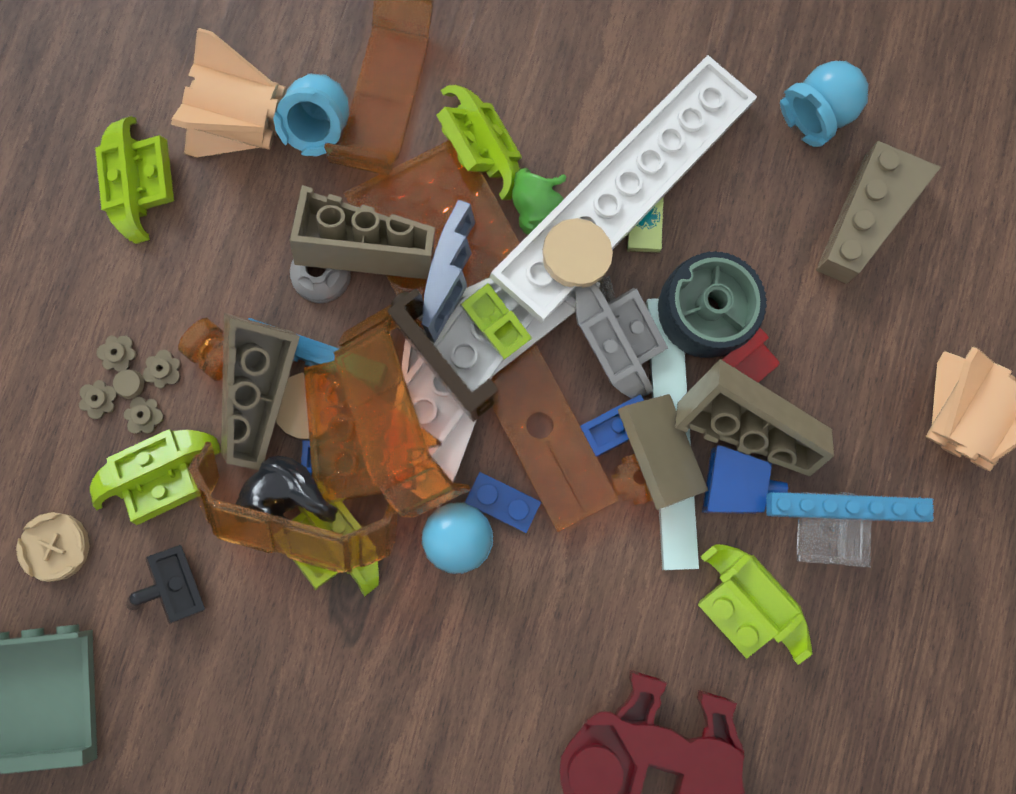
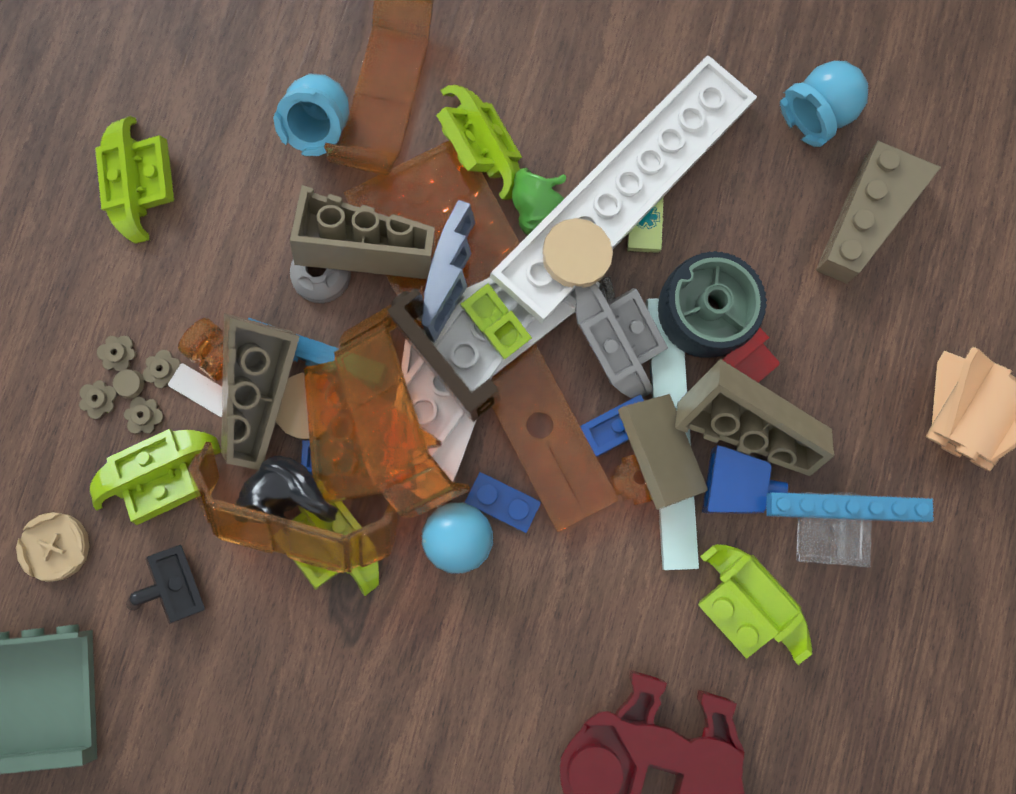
(197, 388): none -> white sticker
(227, 103): light nougat brick -> none

